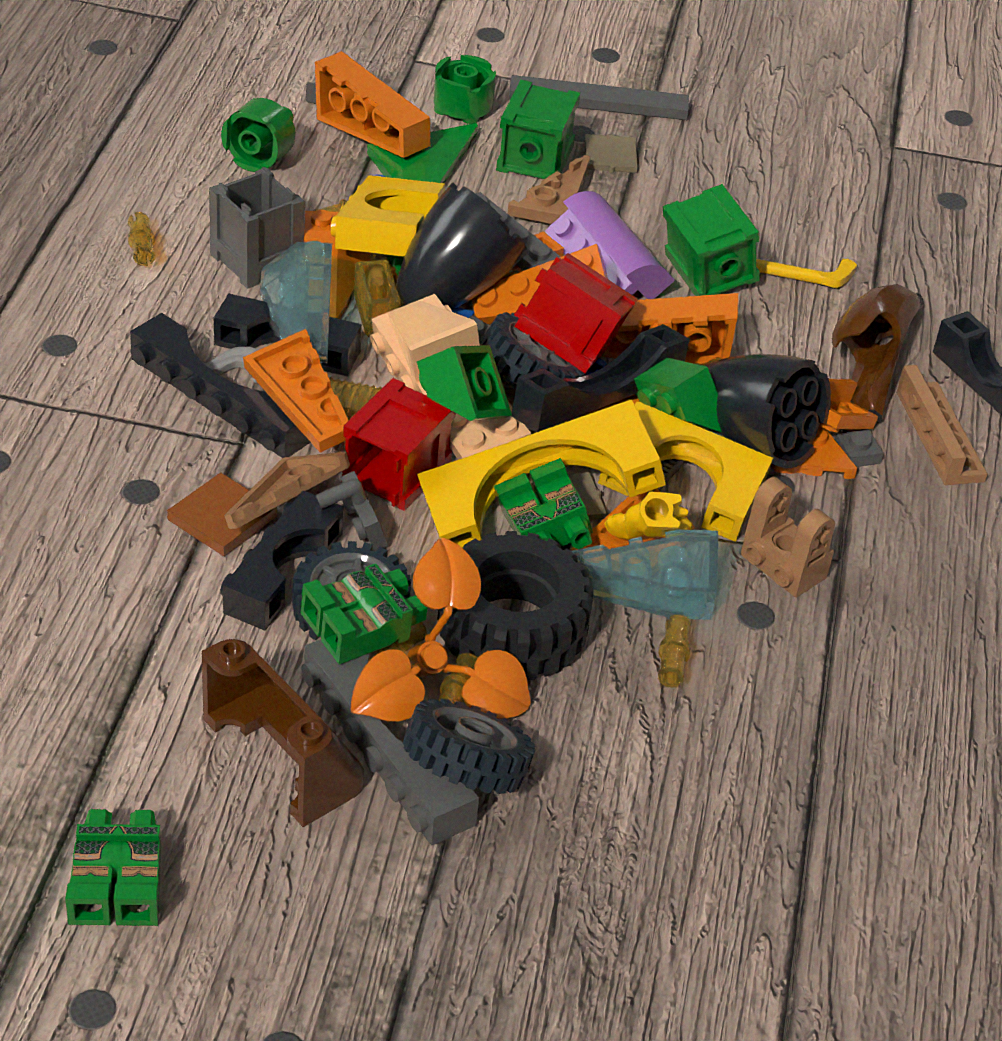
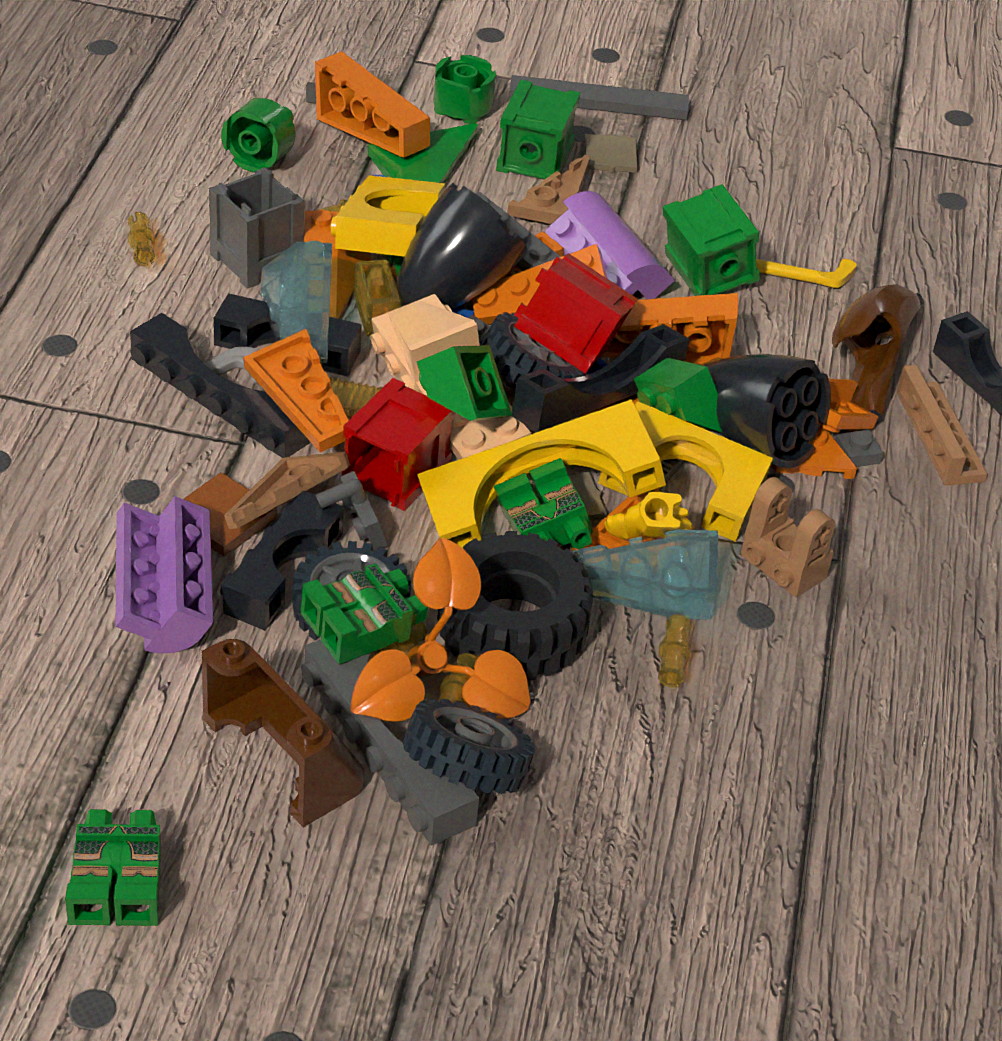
(164, 575): none -> medium lavender brick

